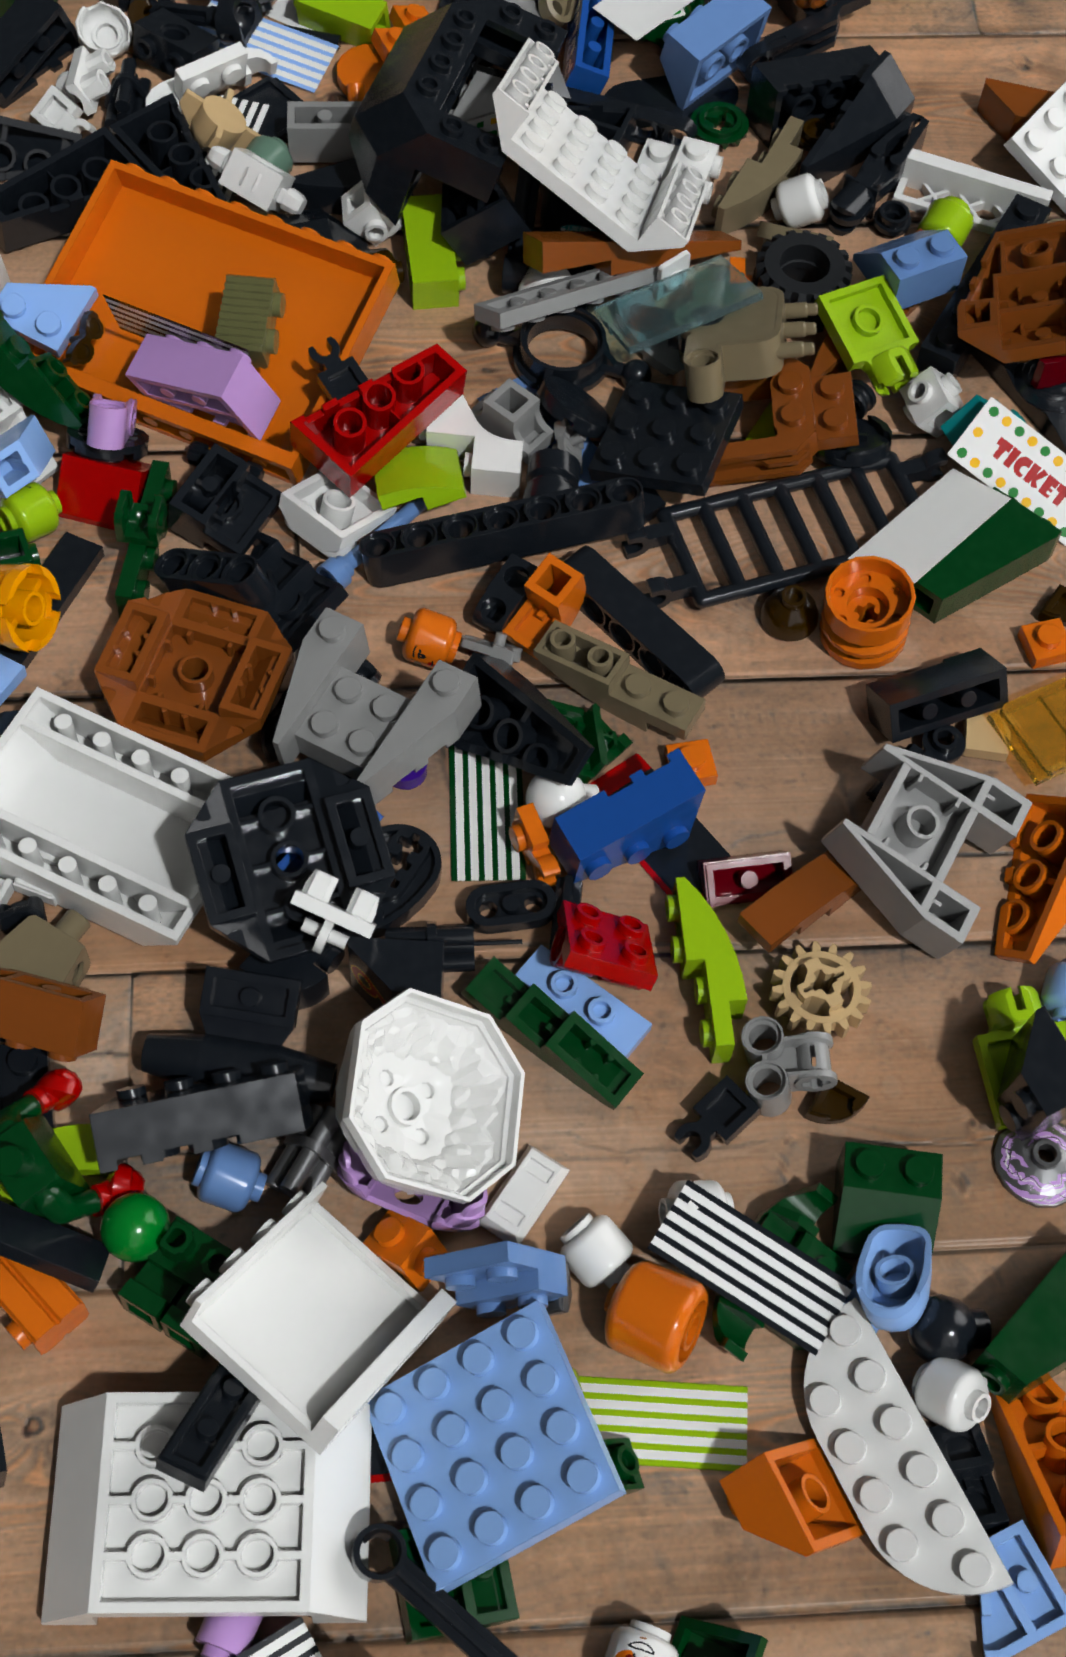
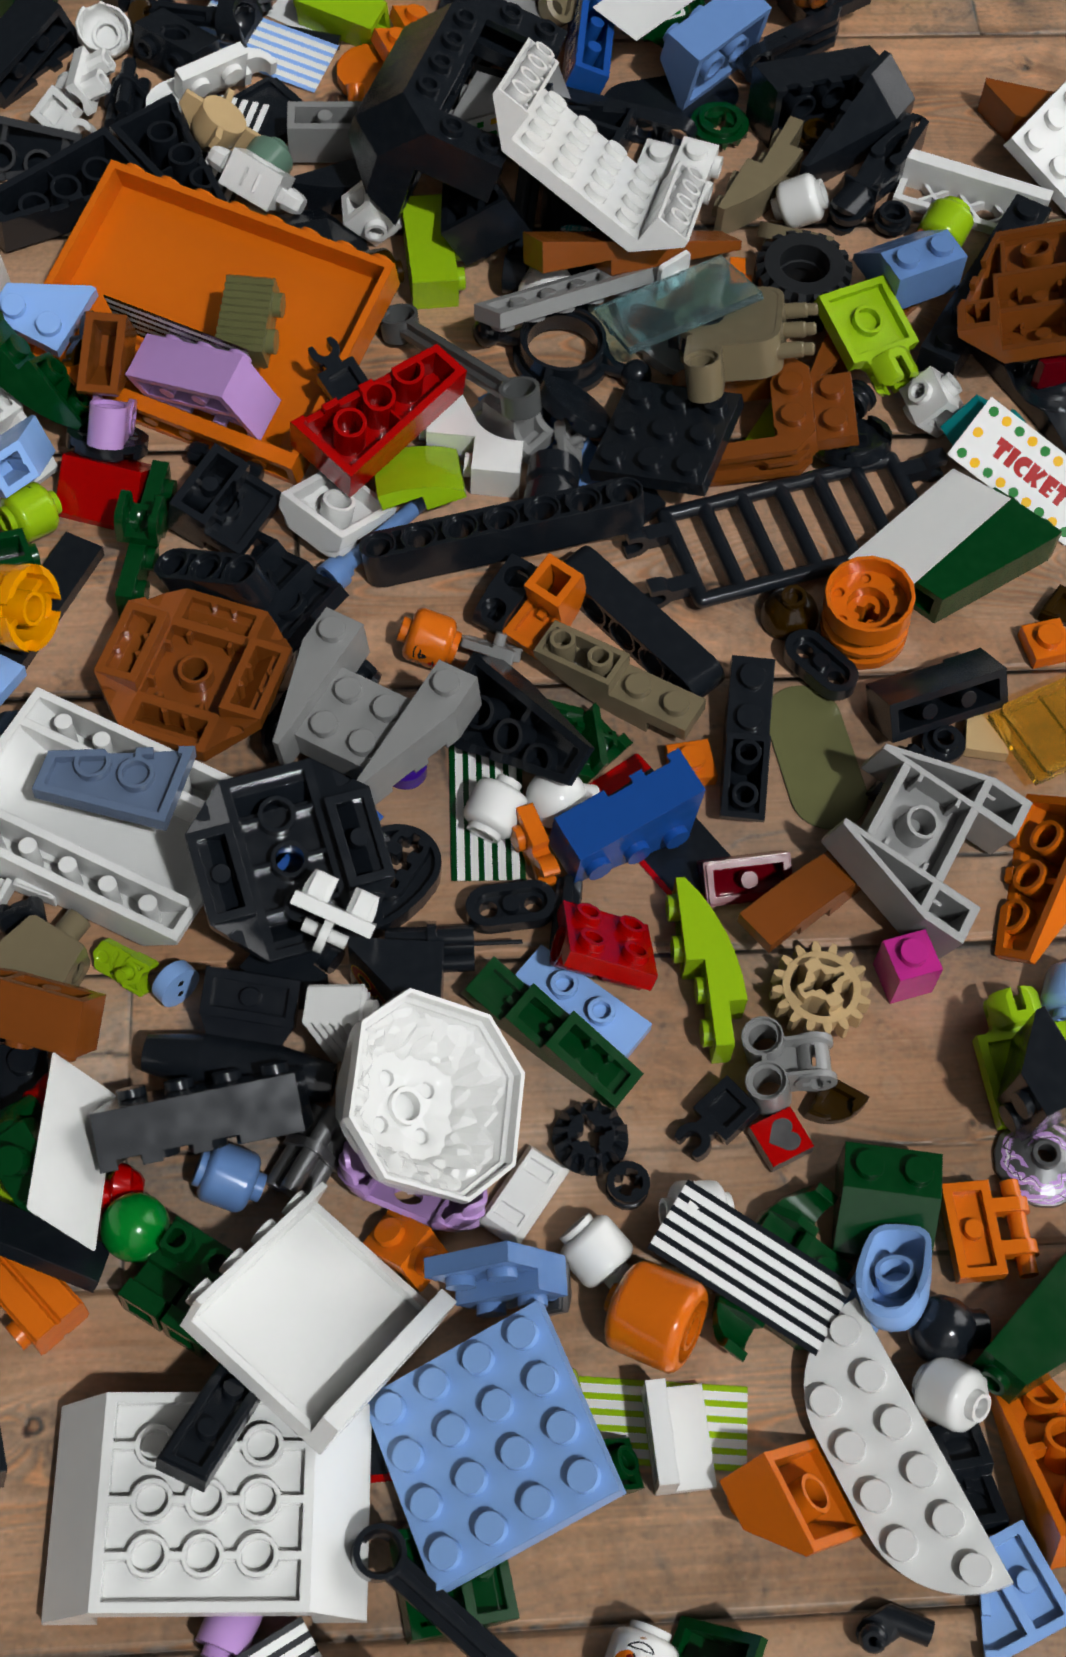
(65, 1172): none -> white sticker
(105, 353): none -> dark orange slope
(123, 786): none -> sand blue wing
(124, 966): none -> lime piece
(175, 983): none -> light blue tile
(332, 1013): none -> white brick
(493, 808): none -> white head
(518, 395): none -> dark grey piece
(580, 1155): none -> black gear
(617, 1175): none -> black bush
(677, 1438): none -> white panel
(747, 739): none -> black slope
(780, 1139): none -> tile
(816, 758): none -> olive sticker
(823, 665): none -> black plate
(891, 1623): none -> black arm
(907, 966): none -> dark pink brick
(974, 1232): none -> orange plate

